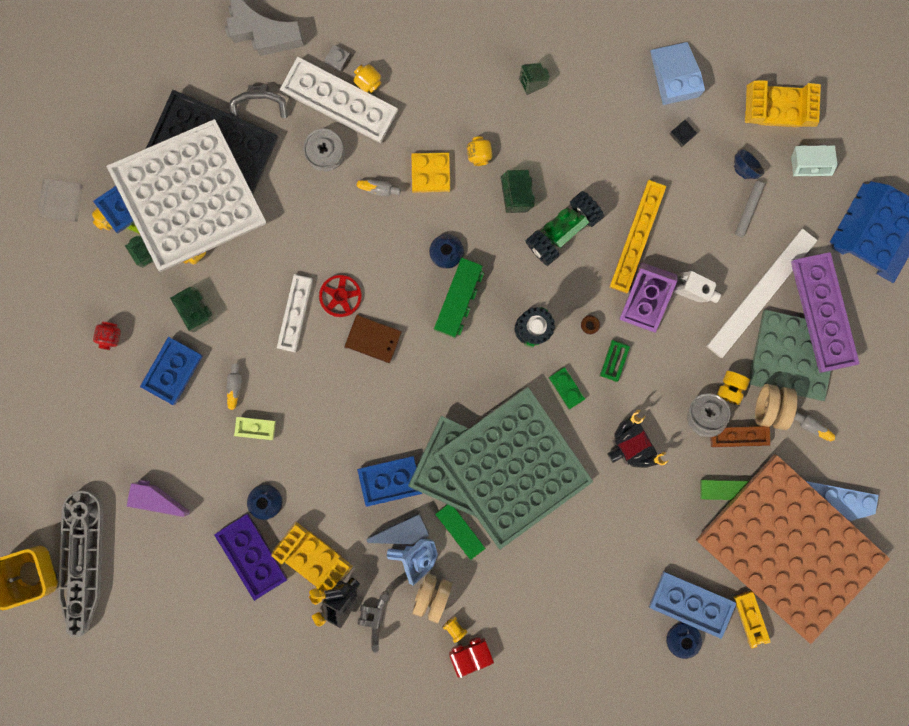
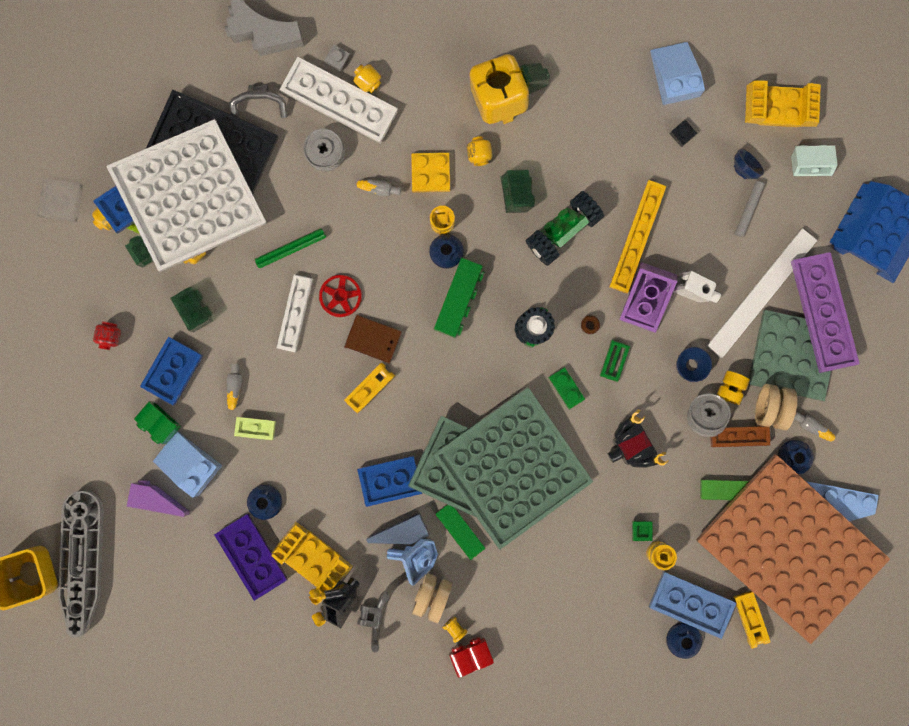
(157, 423): none -> green brick
(187, 465): none -> light blue slope
(290, 248): none -> green axle
(368, 388): none -> yellow plate
(442, 220): none -> yellow wheel
(491, 101): none -> yellow piece
(642, 531): none -> green plate
(661, 555): none -> yellow wheel
(703, 362): none -> dark blue piece
(788, 451): none -> dark blue piece

